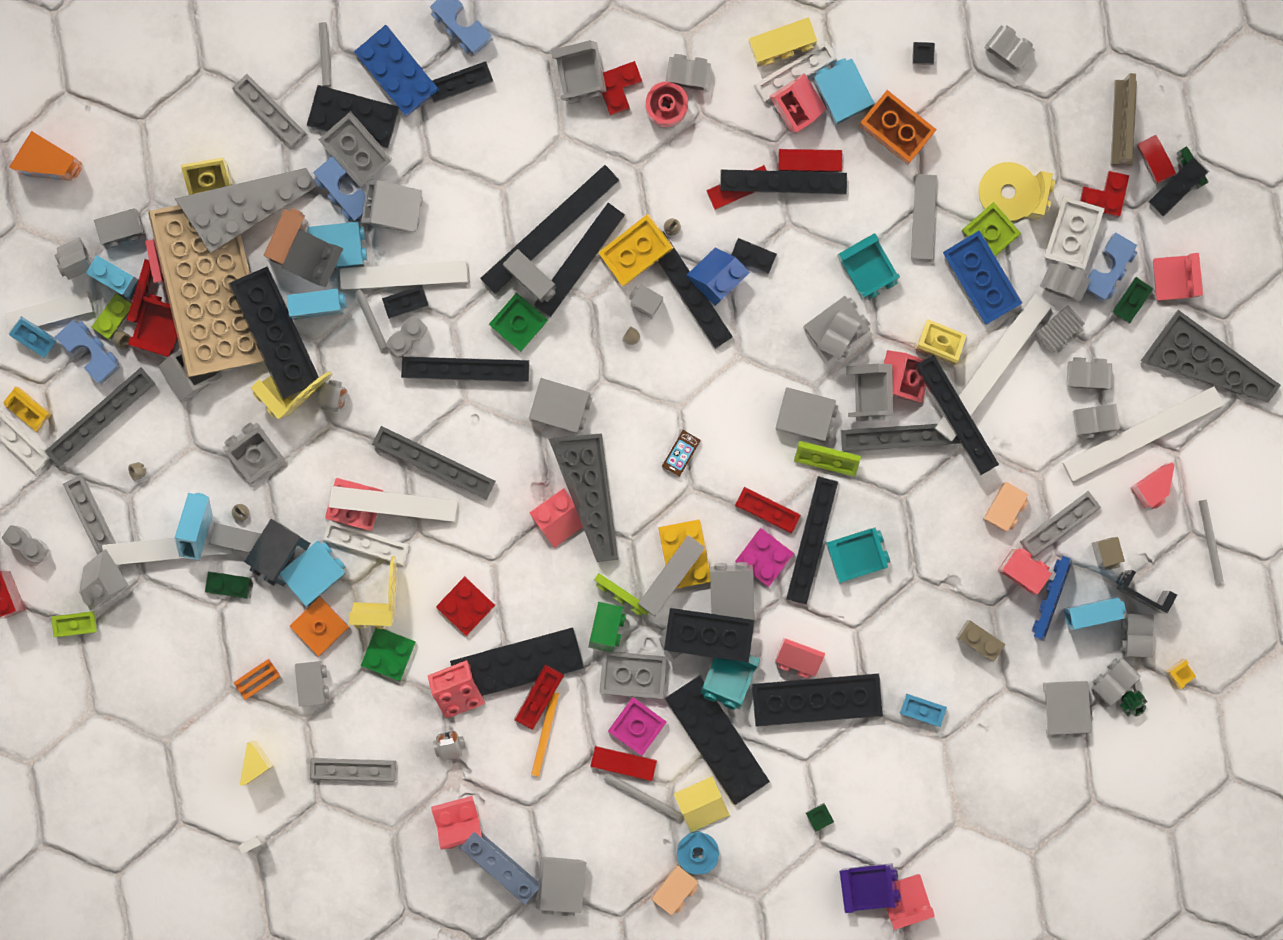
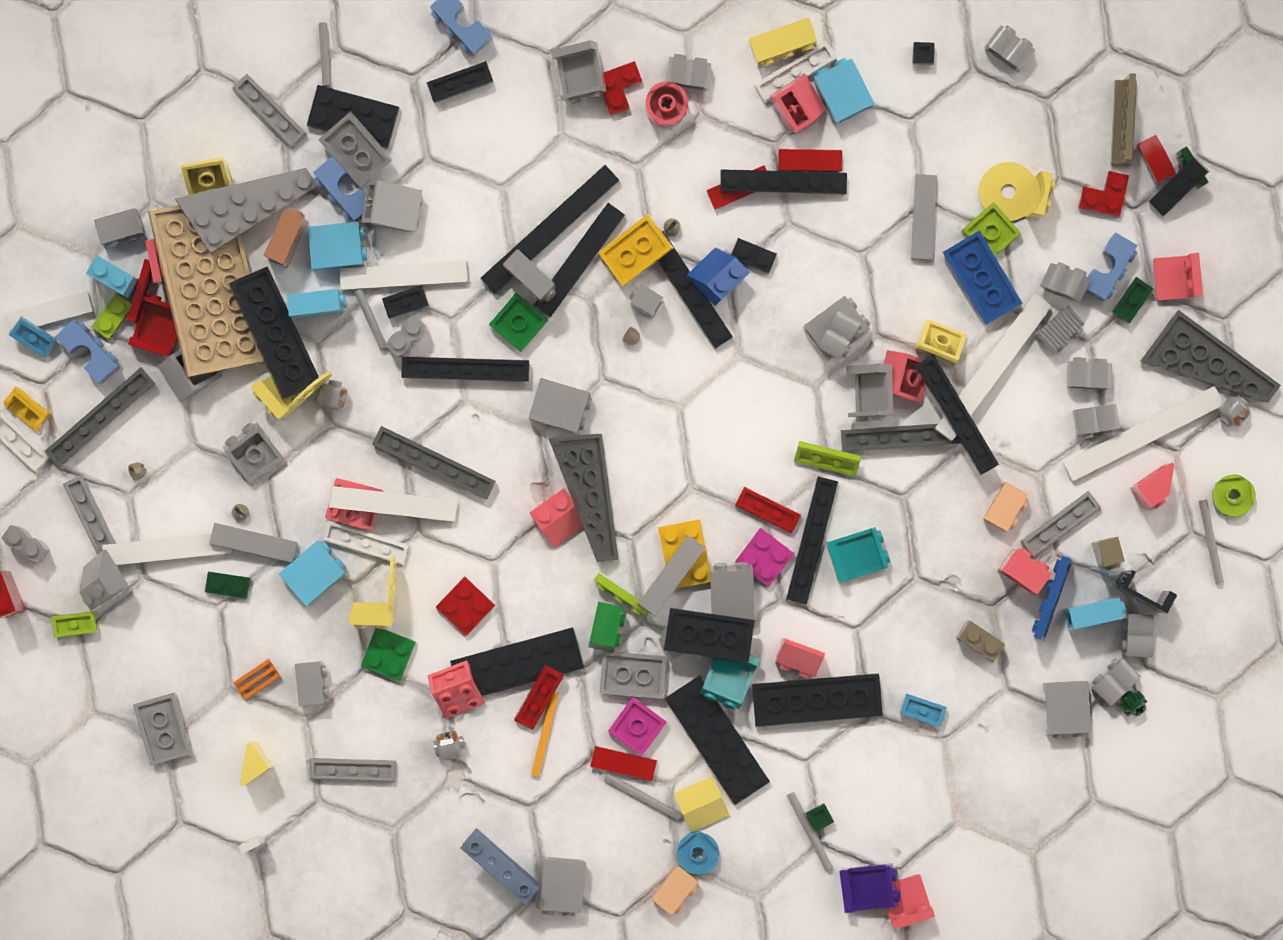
(45, 160): orange slope -> none
(72, 259): light grey brick -> none
(117, 339): dark tan hinge -> none
(162, 729): none -> light grey plate
(193, 526): medium azure brick -> none
(273, 551): black panel -> none
(312, 258): dark grey bracket -> none
(319, 626): orange plate -> none
(396, 70): blue plate -> none
(456, 822): coral bracket -> none
(681, 453): tile -> none
(806, 414): light grey brick -> none
(809, 831): none -> light grey bar
(868, 267): teal panel -> none
(897, 127): orange brick -> none
(1074, 232): white plate -> none
(1181, 673): yellow panel -> none
(1225, 504): none -> lime plate
(1234, 411): none -> light grey head

